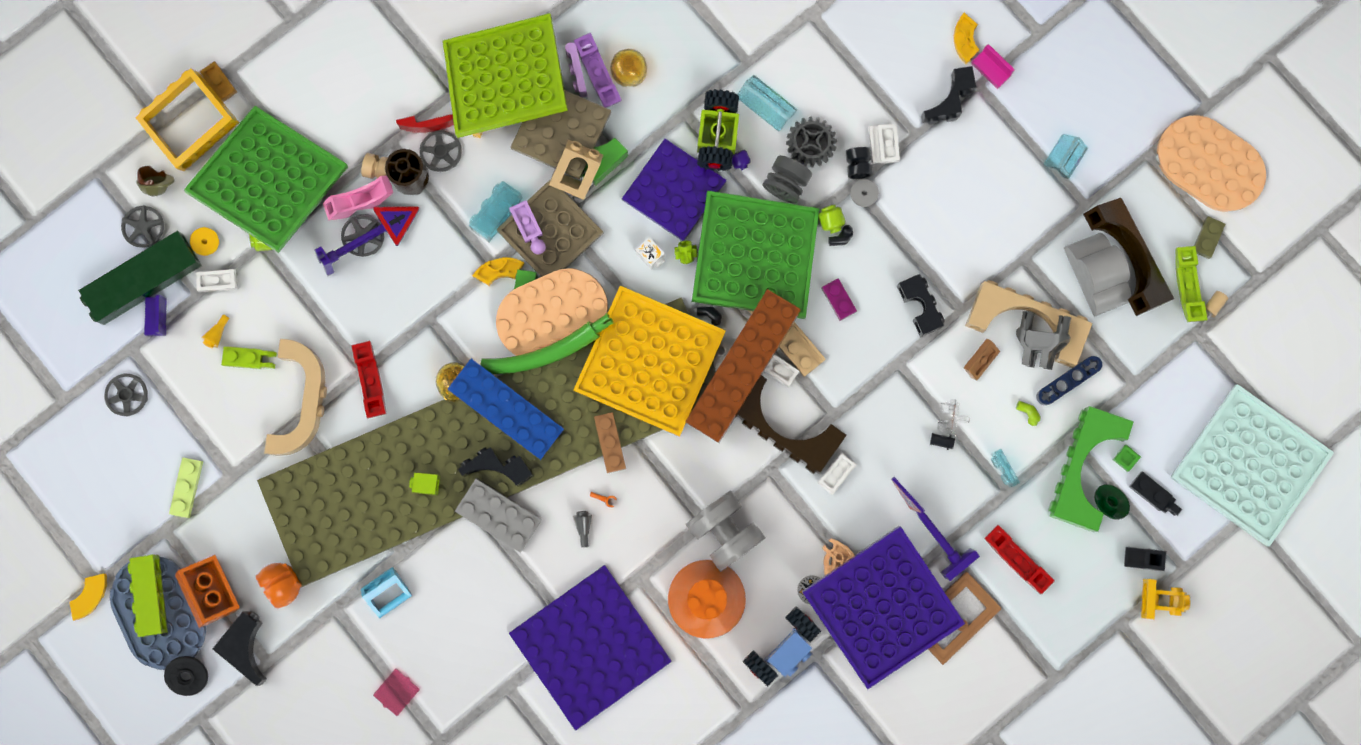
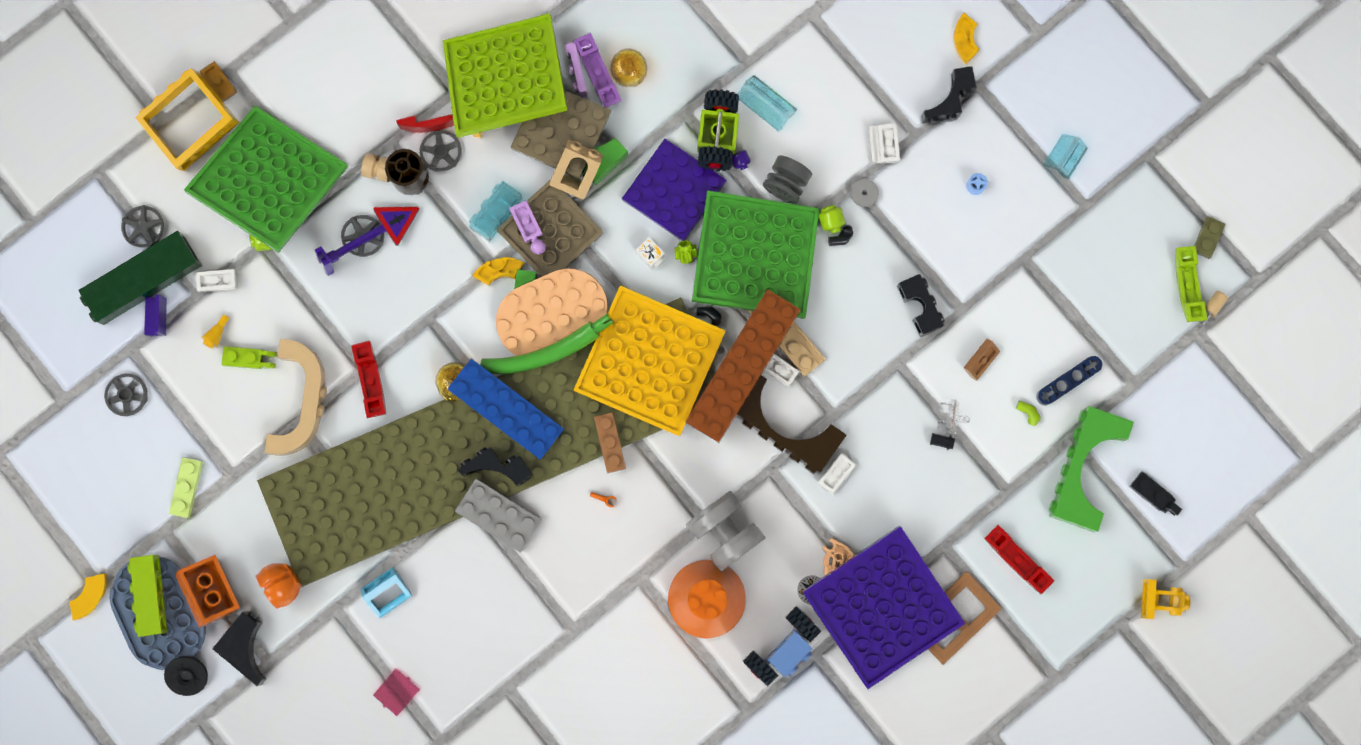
(153, 182): piece -> none
(204, 241): yellow piece -> none
(366, 197): bright pink arch -> none
(425, 483): lime brick -> none
(583, 521): dark grey cone -> none
(590, 647): dark purple plate -> none
(816, 148): dark grey gear -> none
(839, 299): magenta plate -> none
(858, 160): black wheel -> none
(958, 561): dark purple piece -> none
(980, 182): none -> light blue wheel
(993, 66): dark pink panel -> none
(994, 300): tan arch -> none
(1008, 475): clear light blue plate -> none
(1041, 342): dark grey connector -> none
(1100, 272): light grey brick -> none
(1112, 502): dark green dish -> none
(1116, 221): dark brown arch -> none
(1126, 458): bright green tile -> none
(1145, 559): black brick -> none
(1211, 163): light nougat plate -> none
(1252, 465): light aqua plate -> none

